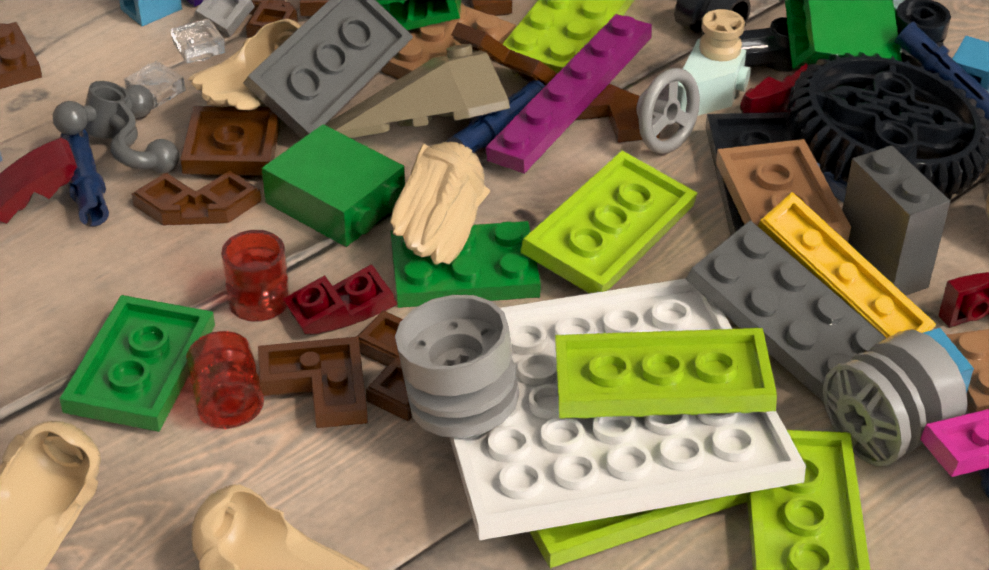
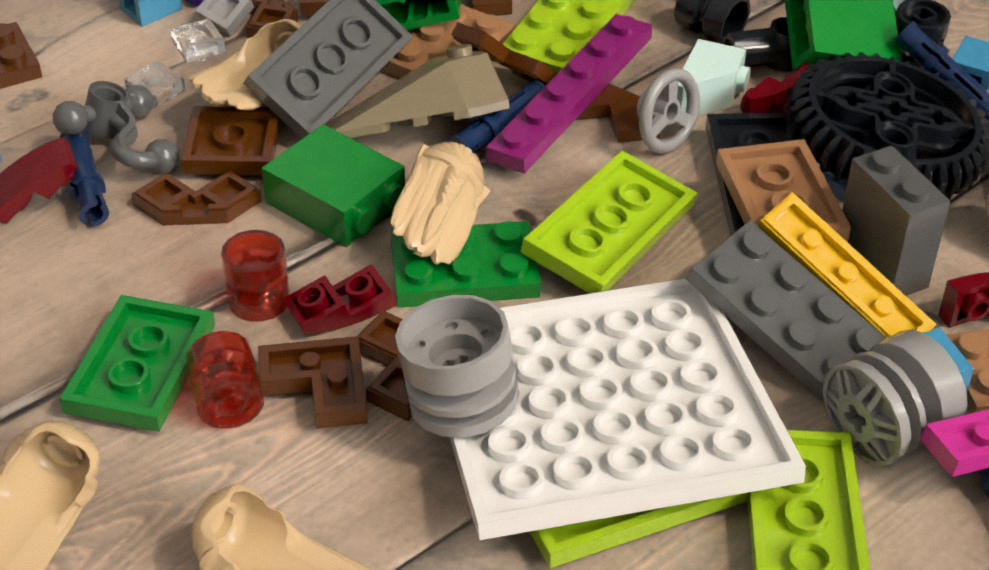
(664, 373): lime plate -> none
(721, 35): tan wheel -> none

